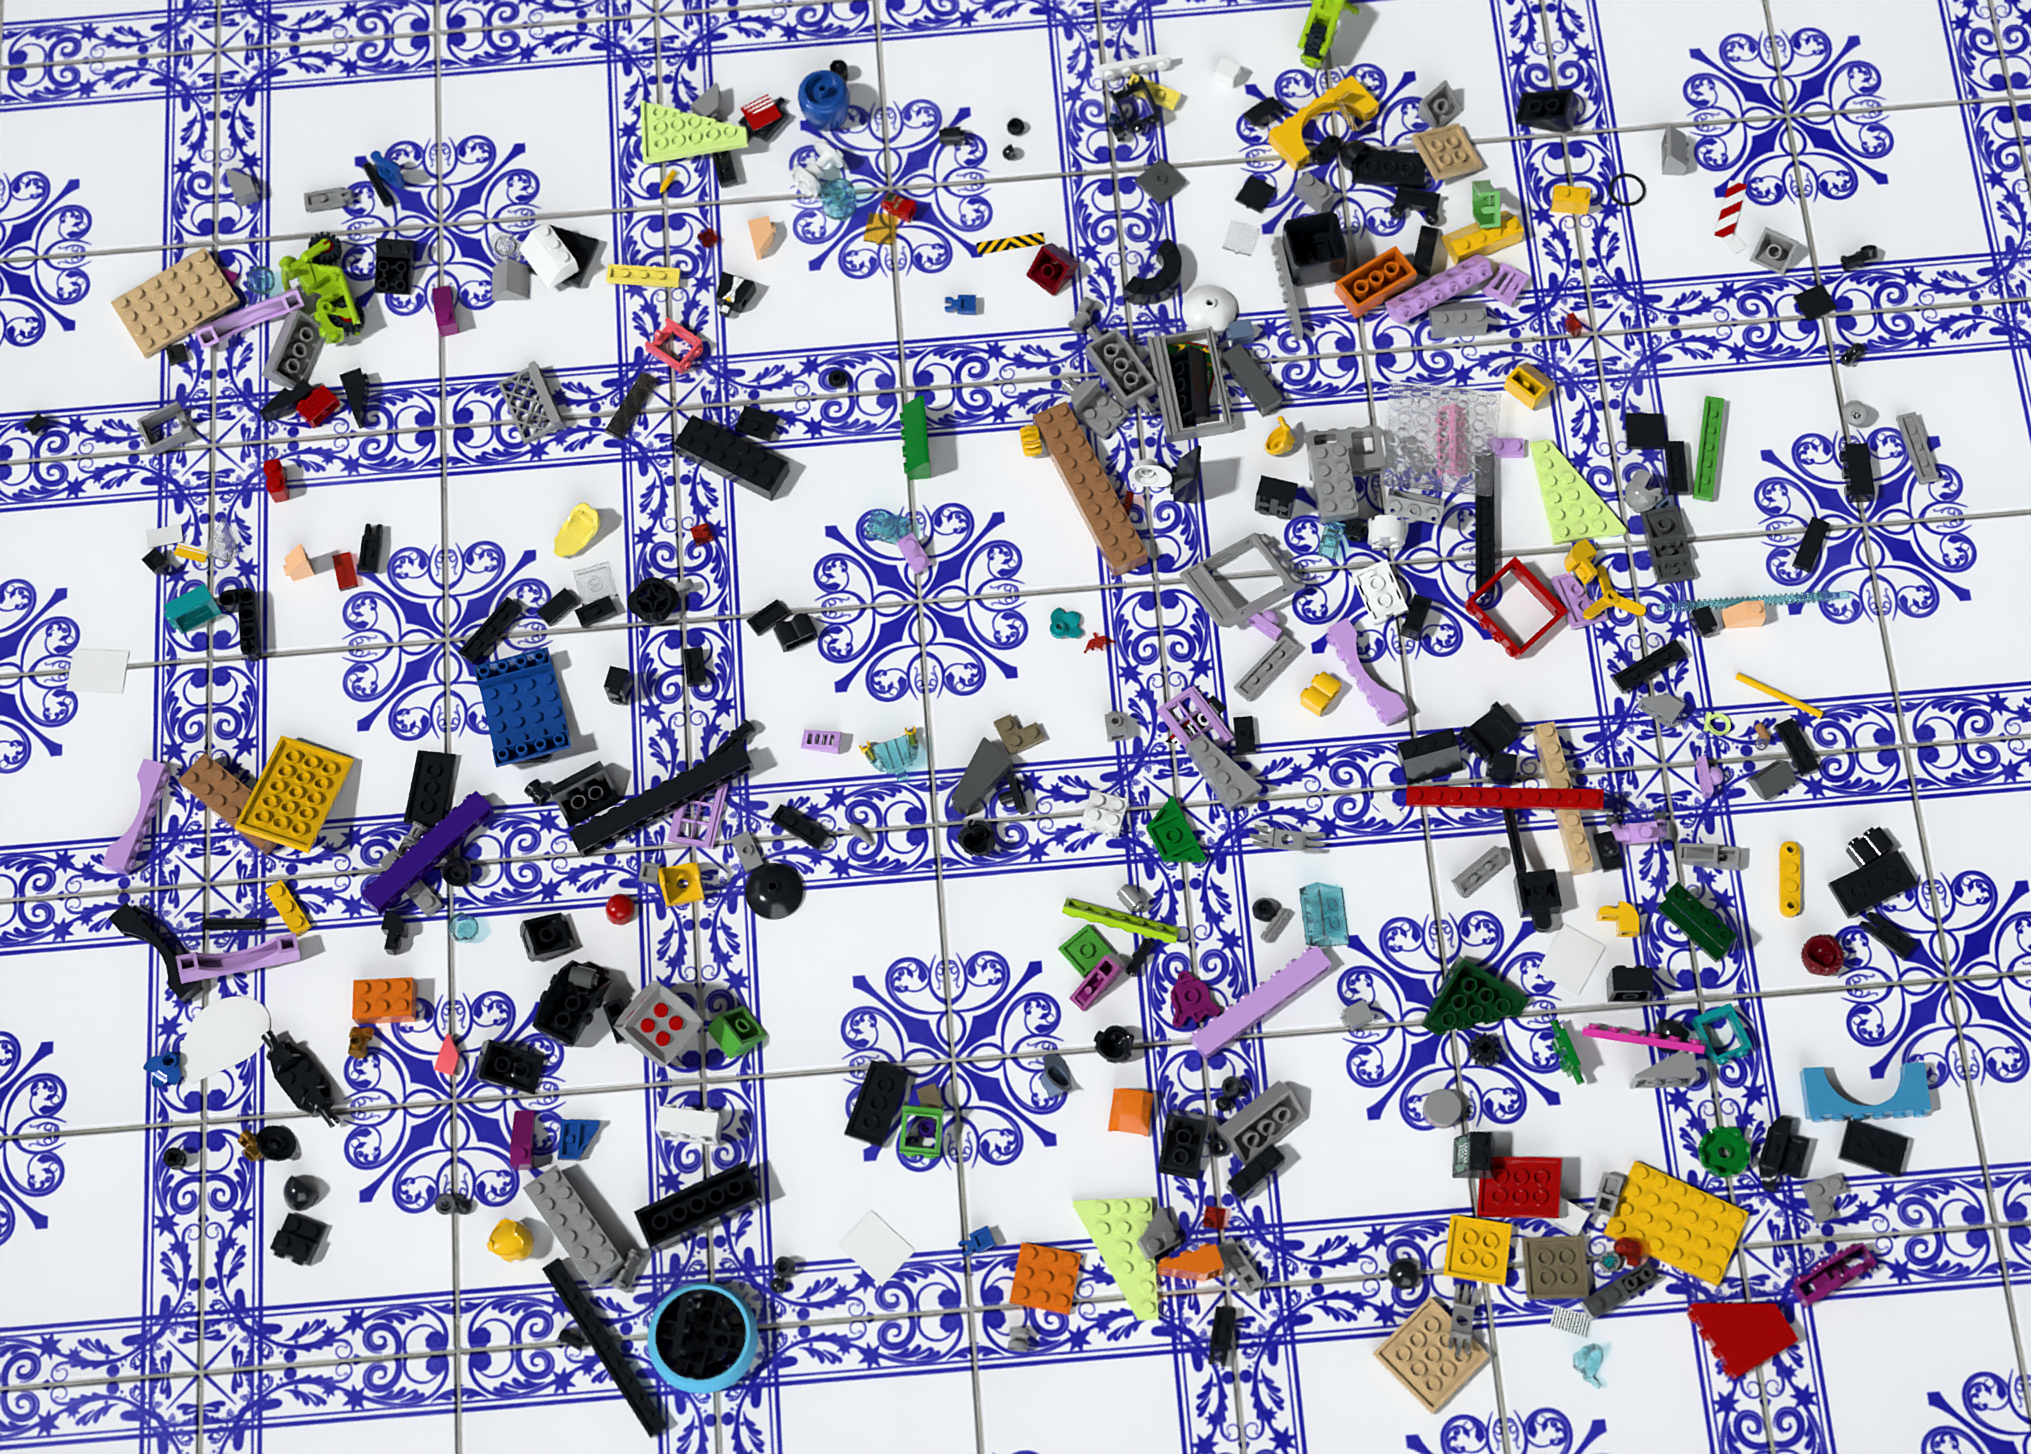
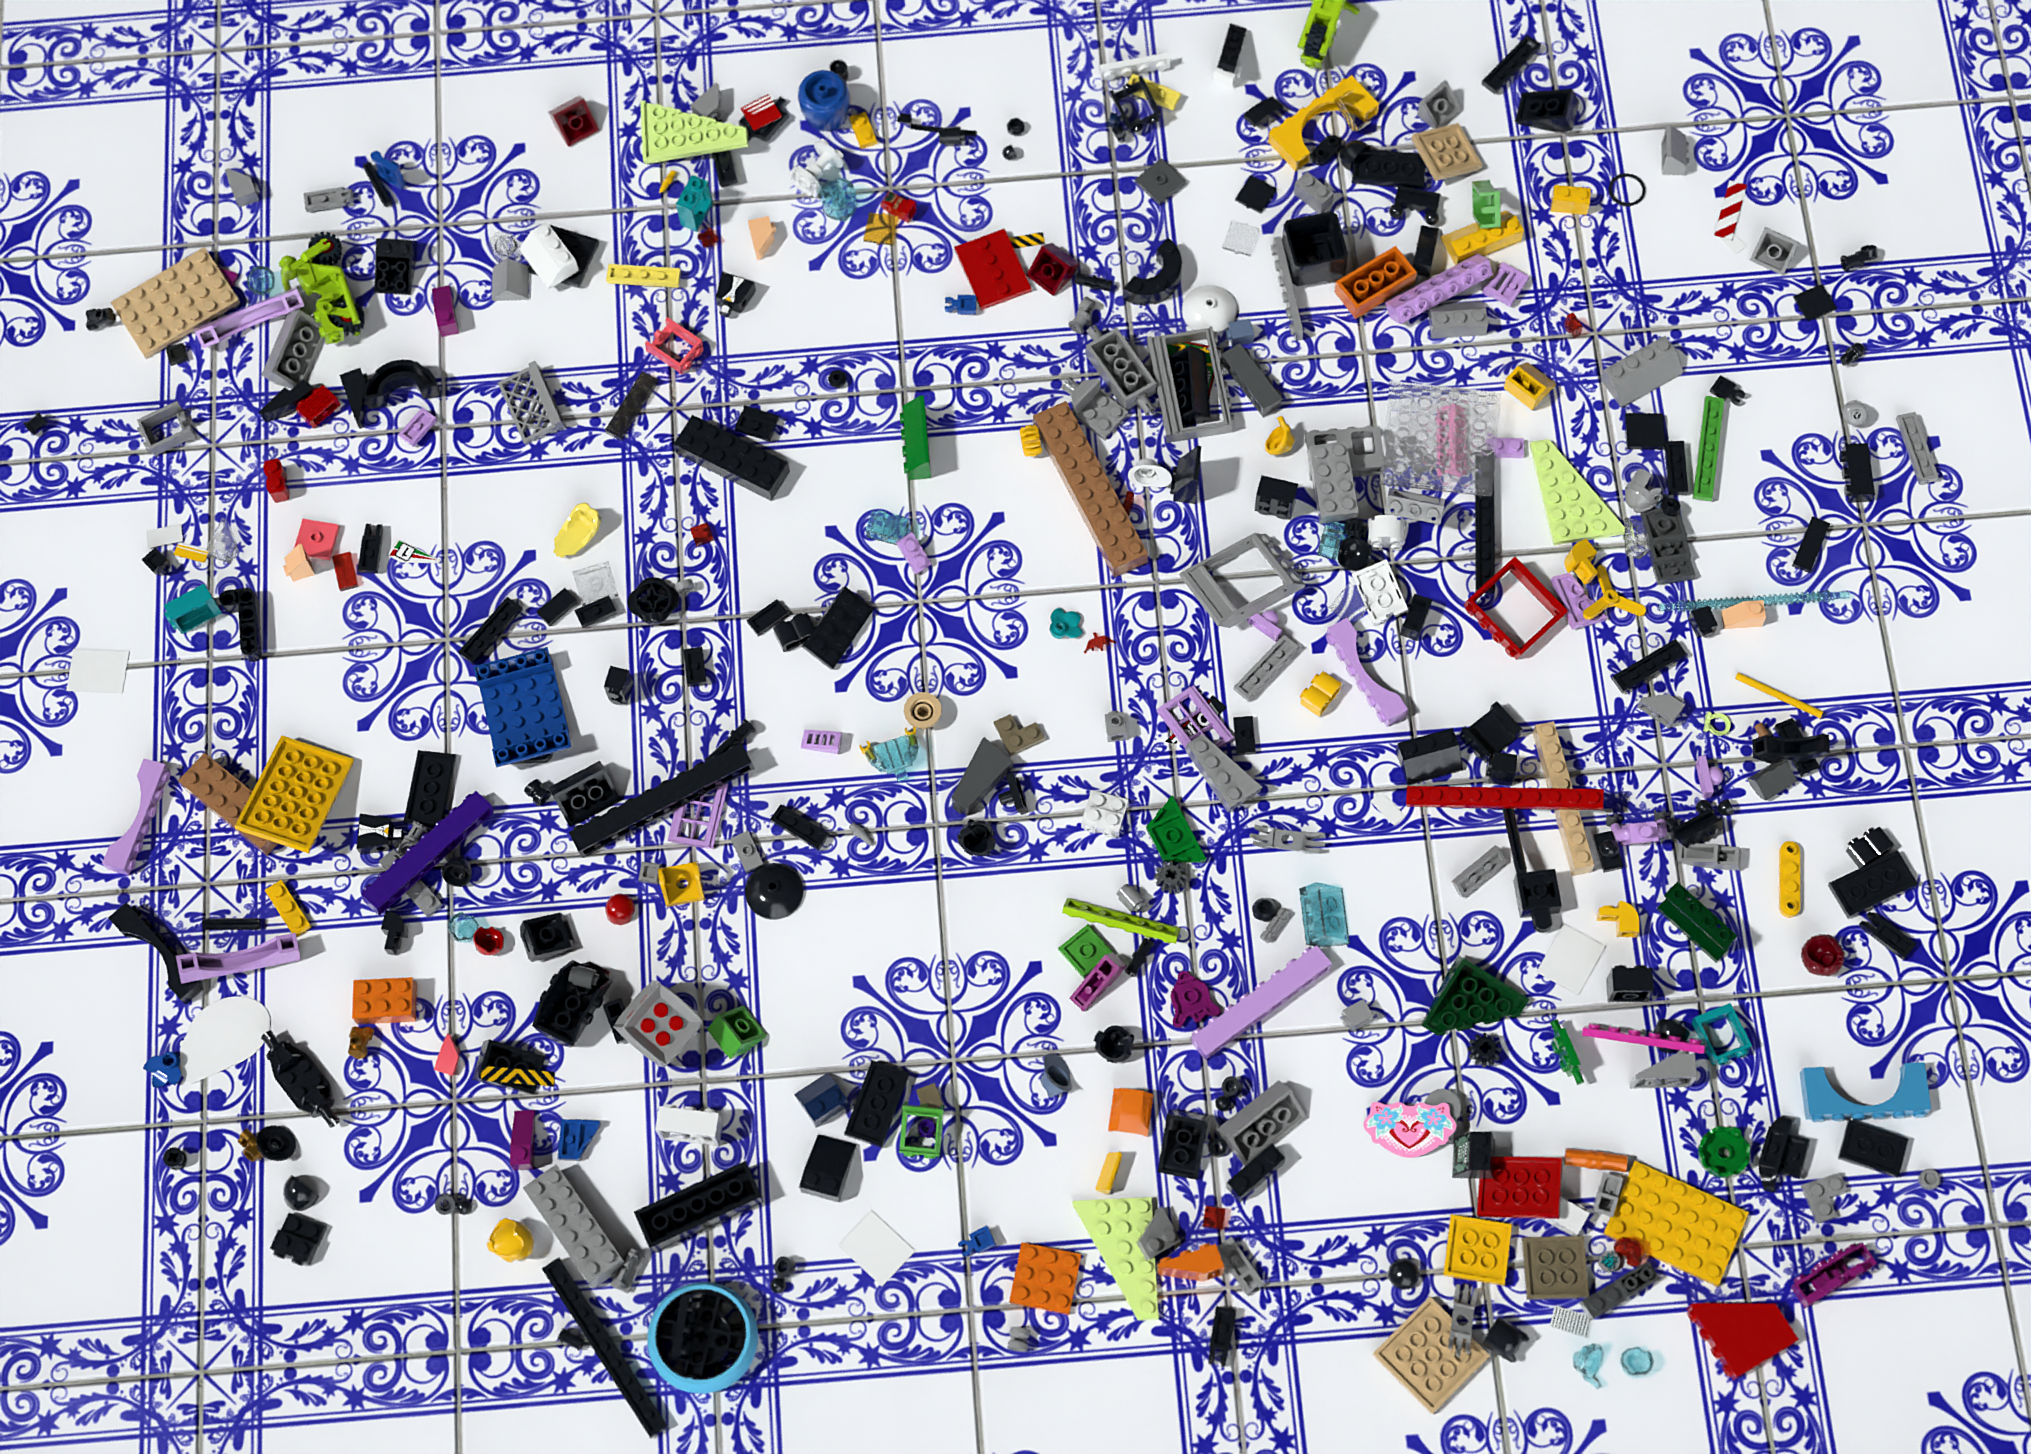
(99, 317): none -> black plate
(318, 538): none -> coral plate
(376, 834): none -> black torso
(396, 375): none -> black brick
(408, 554): none -> sticker
(417, 427): none -> lavender plate
(488, 941): none -> red hair
(517, 1076): none -> sticker
(573, 120): none -> dark red slope
(694, 199): none -> teal window
(822, 1099): none -> dark blue slope
(827, 1168): none -> black slope
(837, 627): none -> black plate
(862, 130): none -> yellow plate
(906, 118): none -> black piece
(922, 710): none -> tan piece
(992, 269): none -> red plate
(1093, 282): none -> black pin
(1109, 1172): none -> yellow slope
(1173, 871): none -> dark grey gear
(1231, 48): none -> black plate
(1351, 603): none -> clear piece
(1354, 554): none -> black helmet
(1409, 1129): none -> sticker
(1504, 1339): none -> black piece
(1511, 64): none -> black plate
(1595, 1160): none -> orange axle
(1635, 539): none -> clear slope
(1636, 1362): none -> clear light blue hair
(1642, 372): none -> light grey slope
(1670, 510): none -> black plate
(1697, 826): none -> black gear
(1725, 389): none -> black plate
(1725, 807): none -> black hinge
(1795, 749): none -> black arch
(1929, 1179): none -> light grey tile

